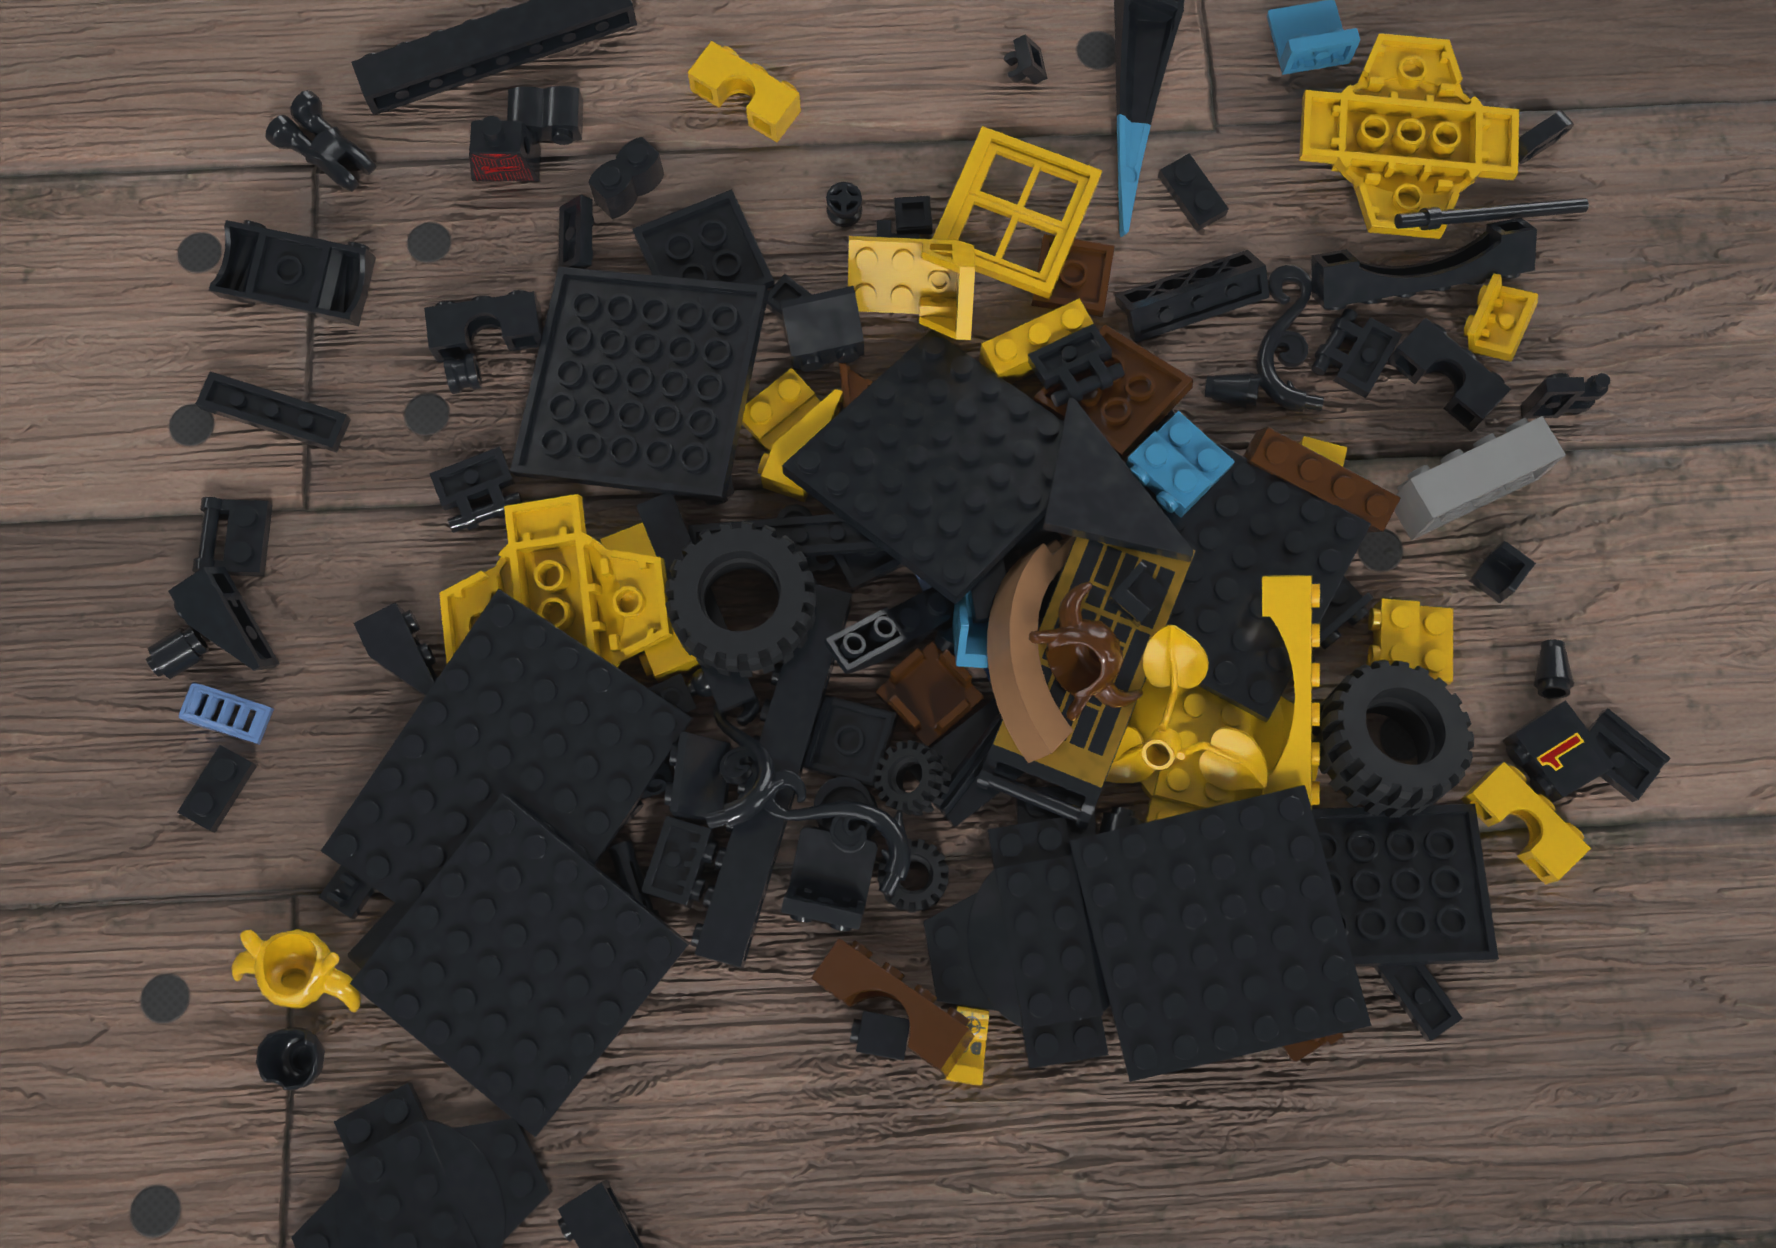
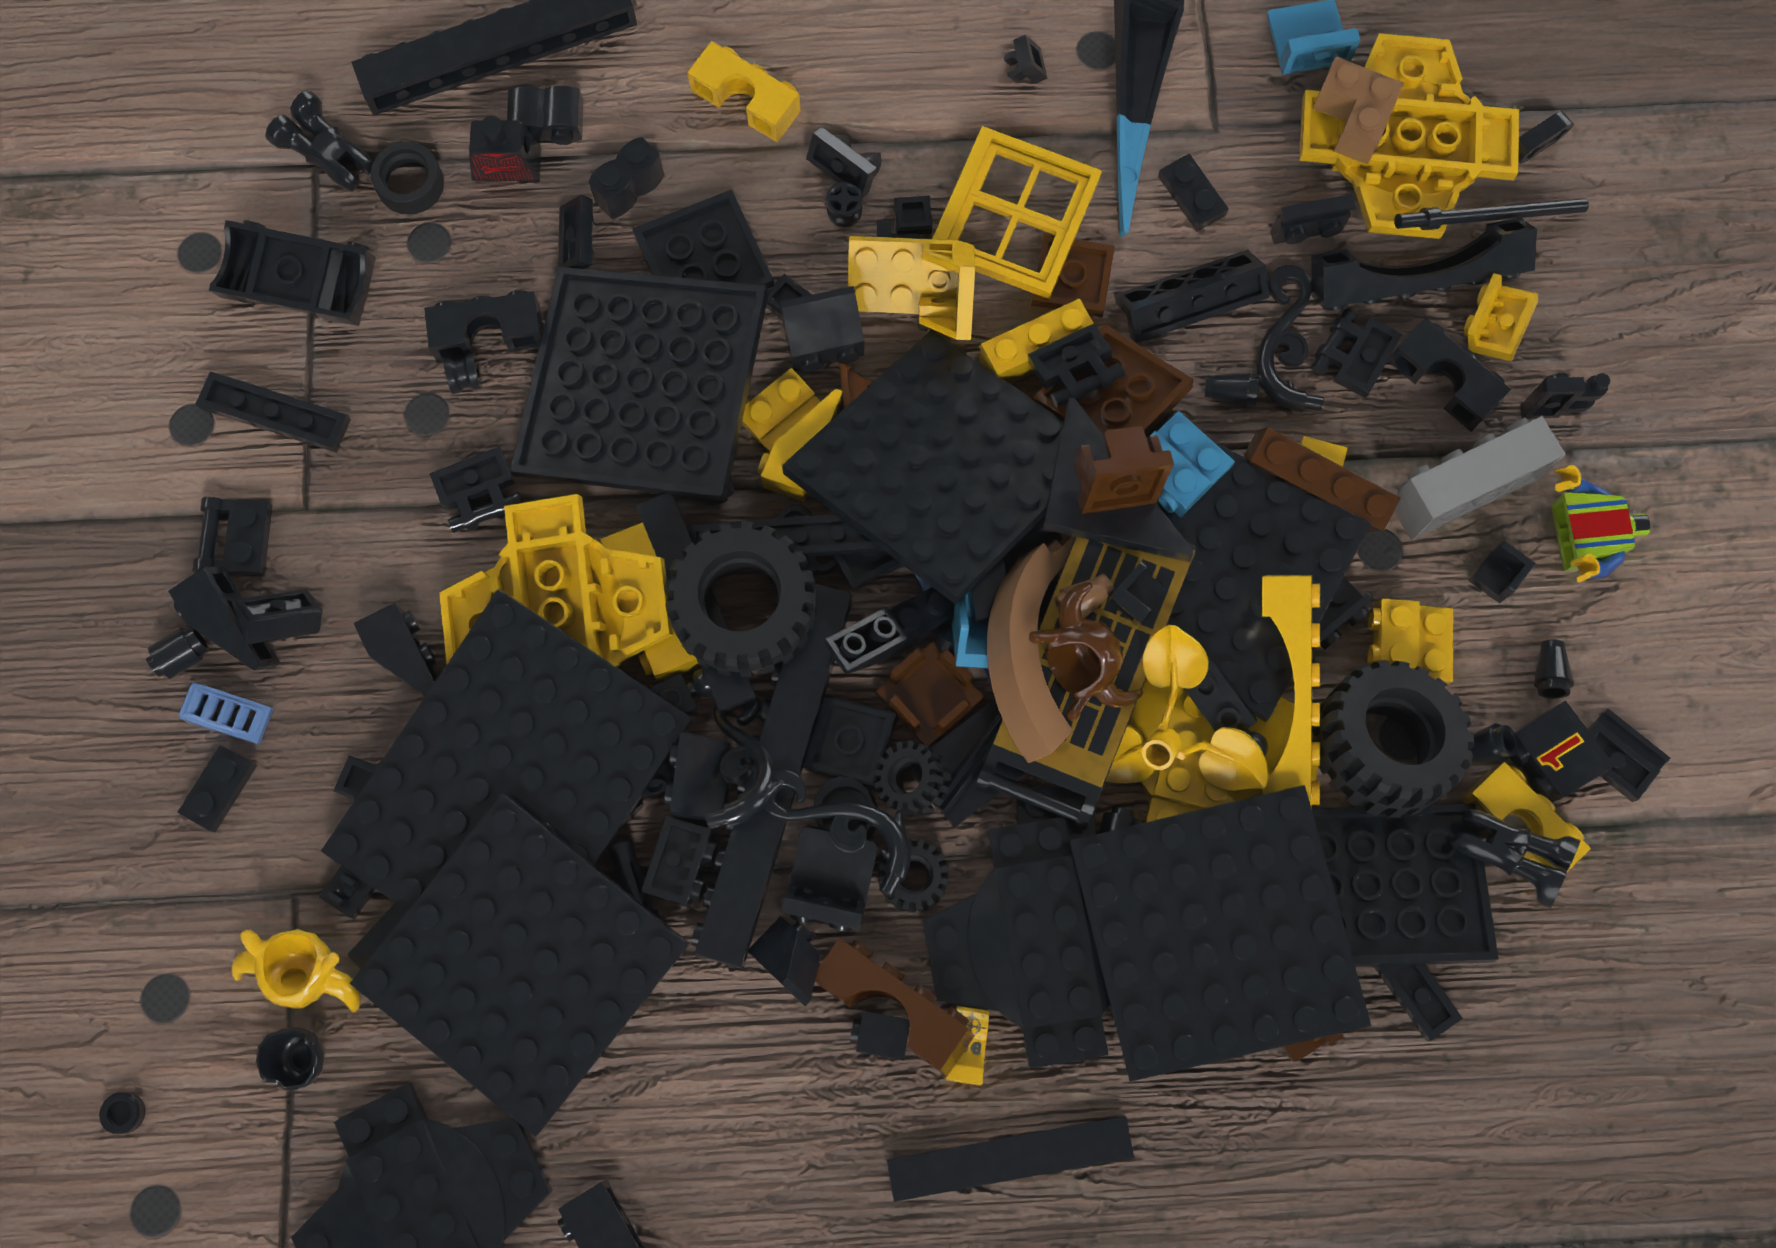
(122, 1113): none -> black tile
(278, 616): none -> black slope
(354, 777): none -> black tile
(398, 155): none -> black tyre
(789, 957): none -> black slope
(840, 162): none -> black tile
(1010, 1158): none -> black tile
(1100, 591): none -> medium nougat cone
(1129, 477): none -> reddish brown panel
(1223, 704): none -> black plate
(1312, 219): none -> black plate
(1362, 101): none -> medium nougat brick
(1494, 744): none -> black cone
(1507, 847): none -> black piece
(1593, 526): none -> torso

